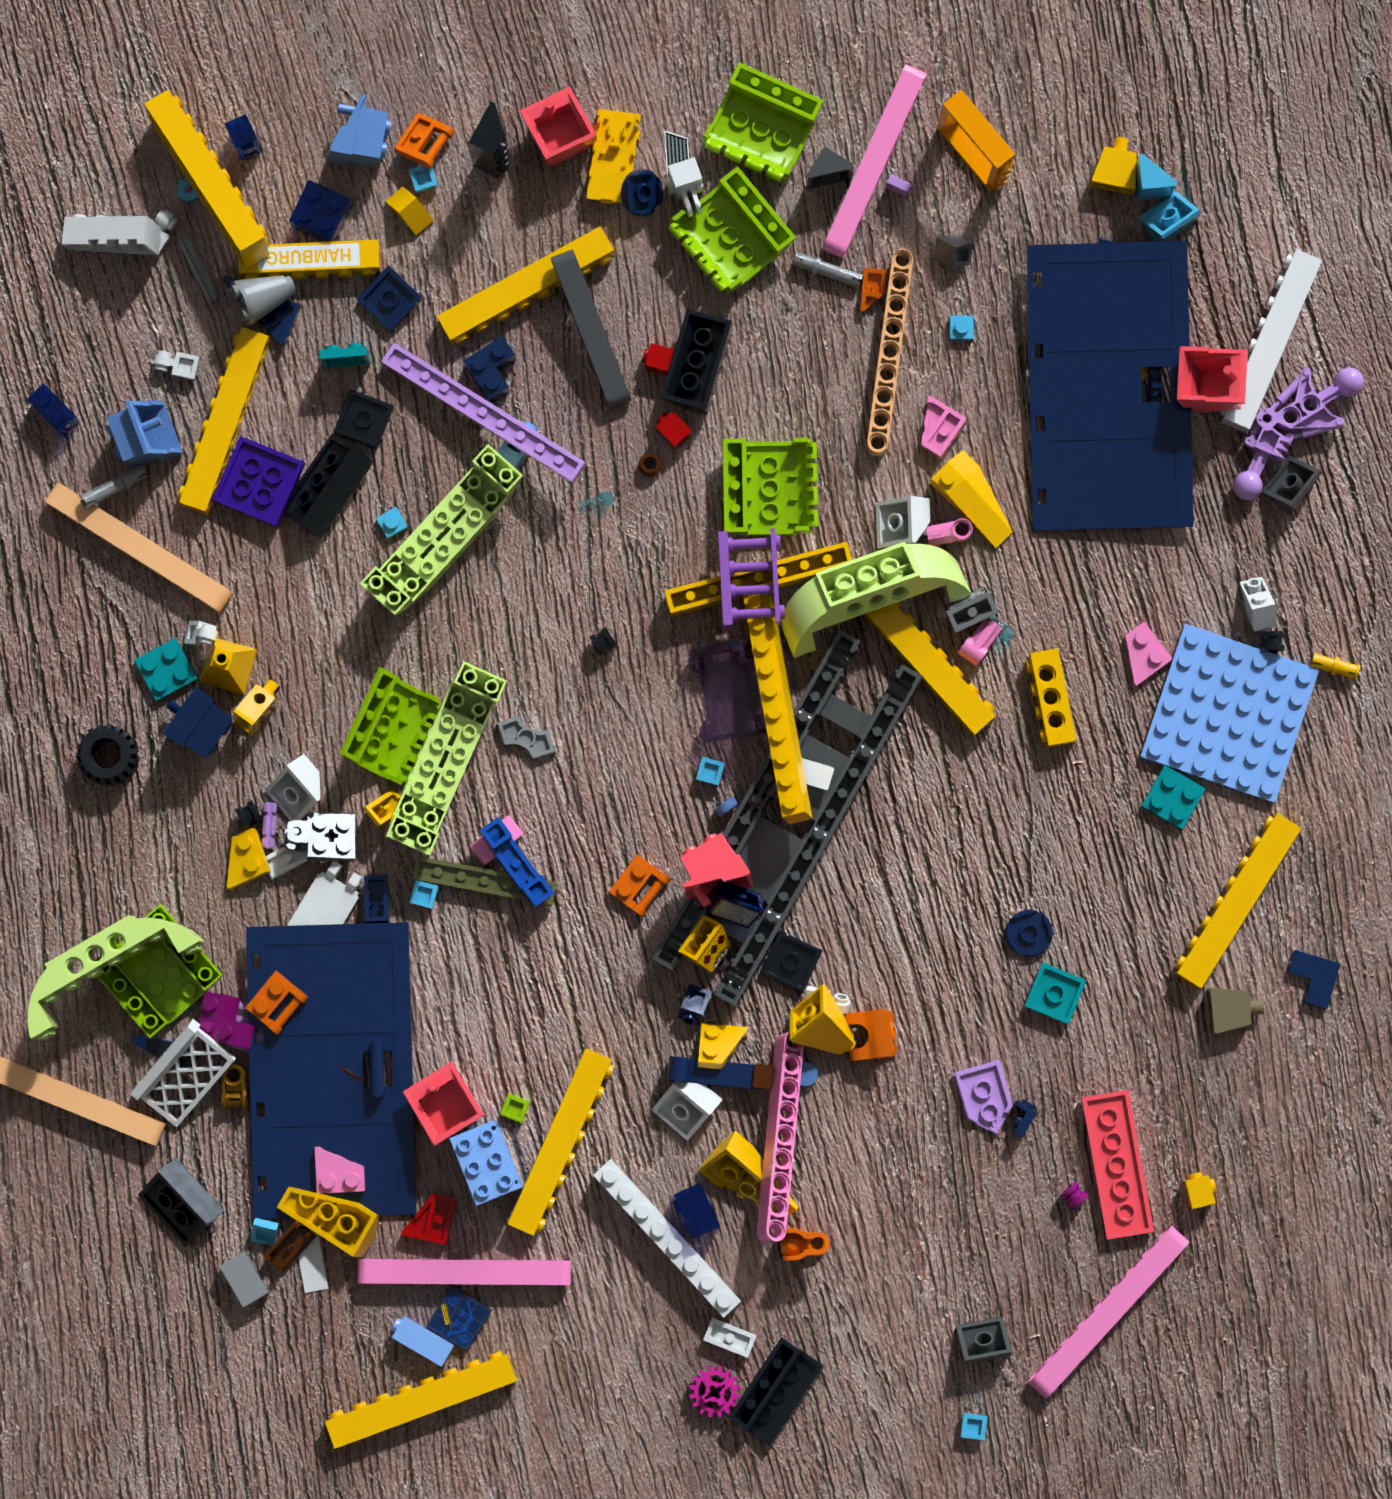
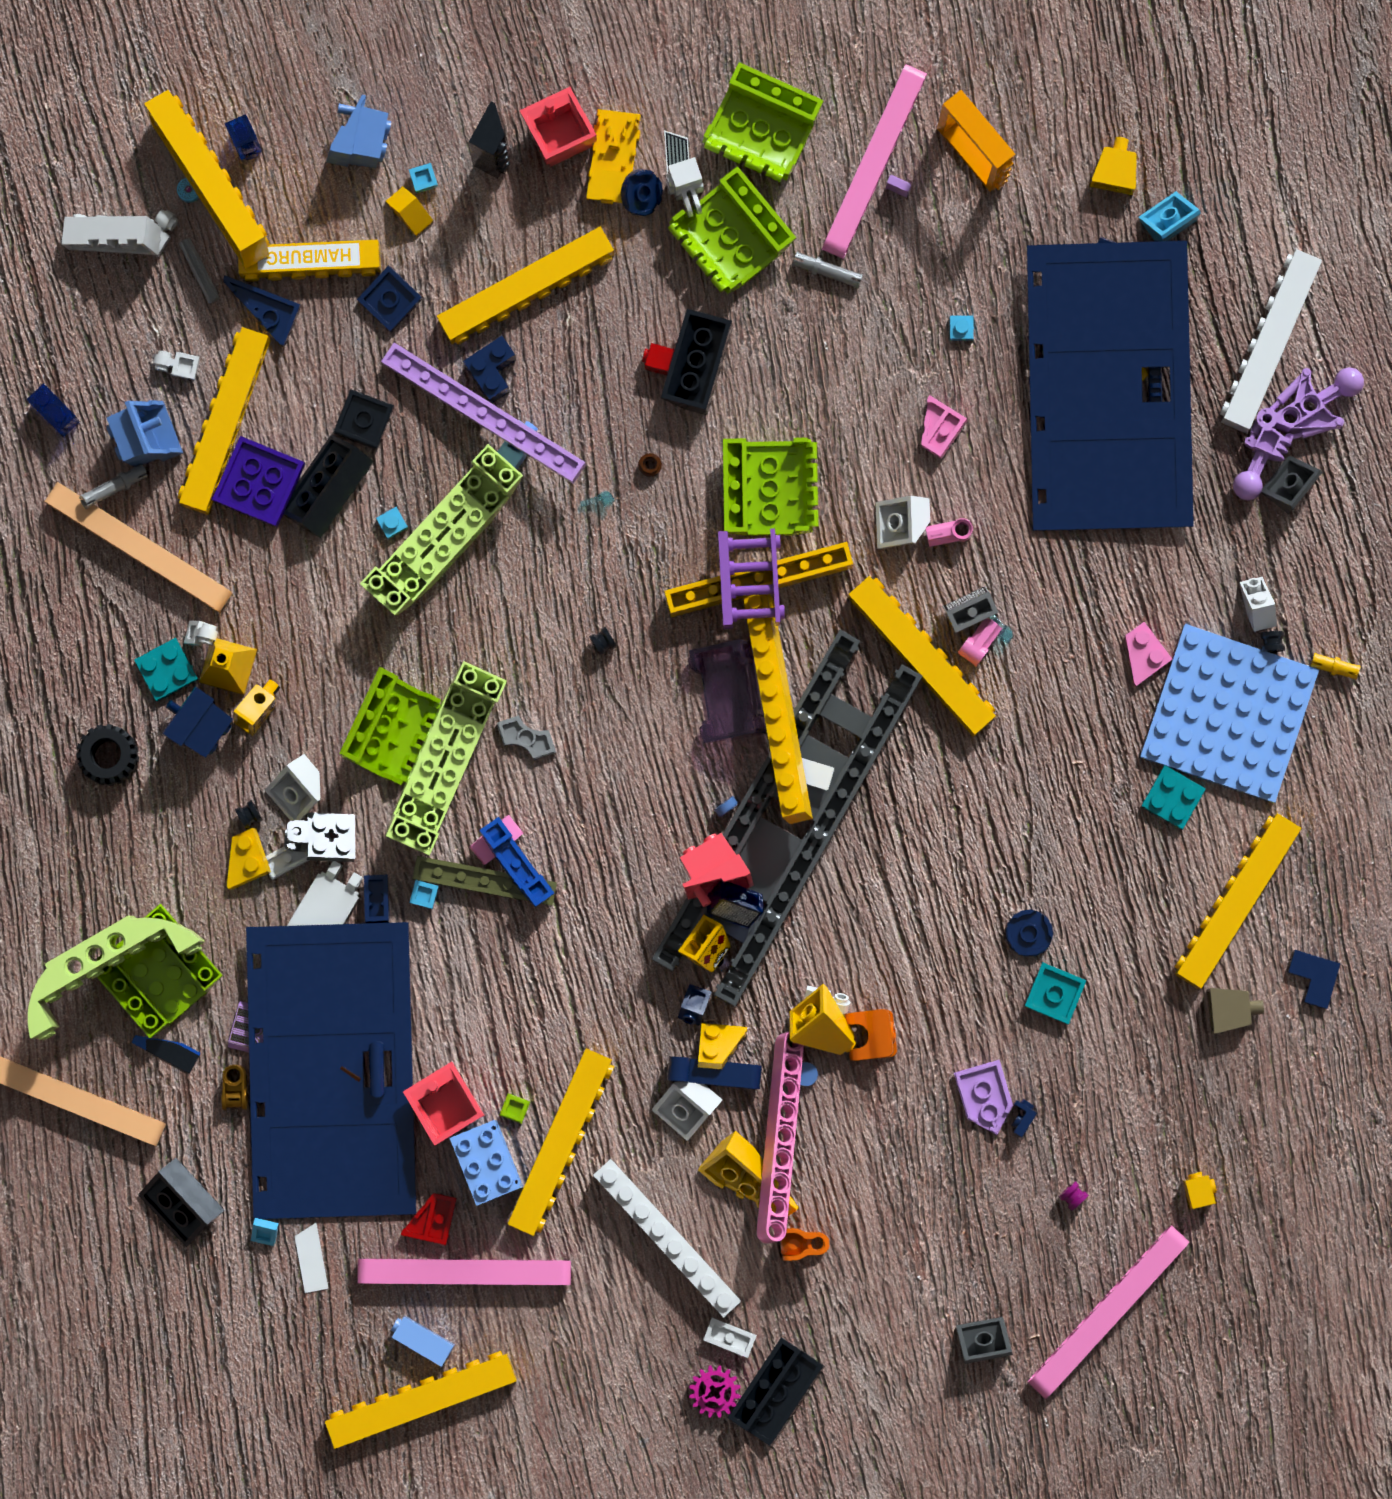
(171, 1057): white fence -> none
(219, 1020): magenta brick -> none
(243, 1279): light grey brick -> none
(259, 296): light grey cone -> none
(269, 825): lavender axle -> none
(269, 999): orange plate -> none
(290, 1246): reddish brown hinge -> none
(320, 212): clear blue brick -> none
(335, 1219): yellow wedge -> none
(336, 357): teal plate -> none
(337, 1173): bright pink wing -> none
(382, 808): yellow slope -> none
(417, 137): orange plate -> none
(459, 1318): dark blue tile -> none
(591, 329): dark grey beam -> none
(633, 880): orange plate -> none
(672, 429): red brick -> none
(696, 1211): clear blue brick -> none
(710, 771): medium azure plate -> none
(762, 1076): reddish brown slope -> none
(791, 961): black tile -> none
(829, 169): dark grey slope -> none
(868, 586): yellowish green slope -> none
(872, 286): orange slope -> none
(889, 341): light nougat beam -> none
(953, 251): dark grey panel -> none
(969, 493): yellow wedge -> none
(973, 1426): medium azure plate -> none
(1051, 661): yellow brick -> none
(1117, 1164): coral plate -> none
(1152, 180): medium azure slope -> none
(1212, 378): coral piece -> none

